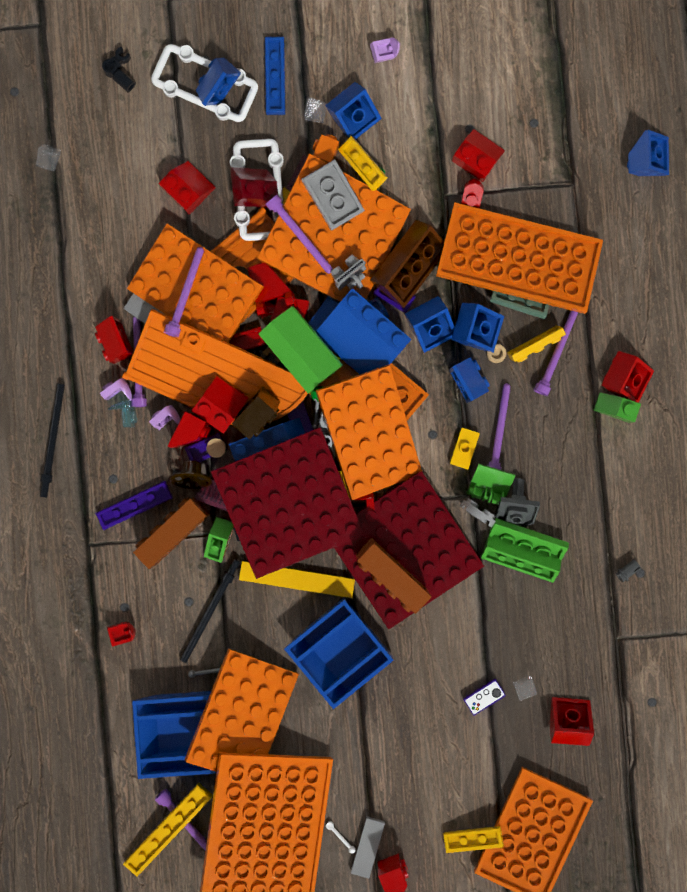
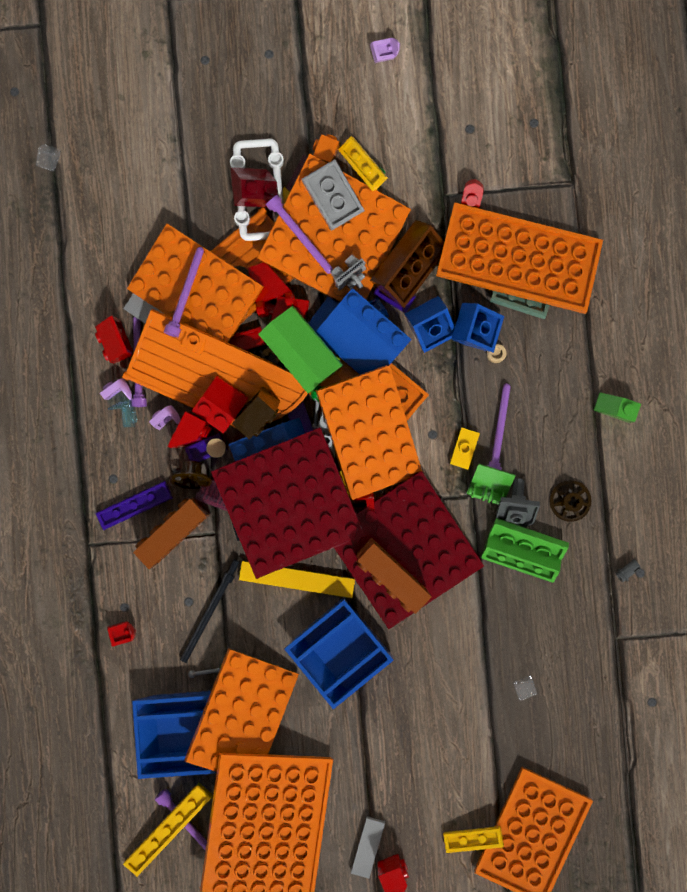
(46, 477): black bar -> none
(112, 69): black bar -> none
(171, 88): white bar -> none
(186, 186): red slope -> none
(217, 82): blue slope -> none
(218, 539): bright green slope -> none
(275, 75): blue tile -> none
(315, 110): clear slope -> none
(330, 826): white hinge -> none
(353, 111): blue slope -> none
(469, 379): blue slope -> none
(472, 508): light grey plate -> none
(477, 155): red slope -> none
(484, 697): tile -> none
(536, 344): yellow plate -> none
(543, 385): medium lavender piece -> none
(571, 501): none -> dark brown wheel
(571, 721): red slope -> none
(627, 376): red slope -> none
(649, 155): blue slope -> none

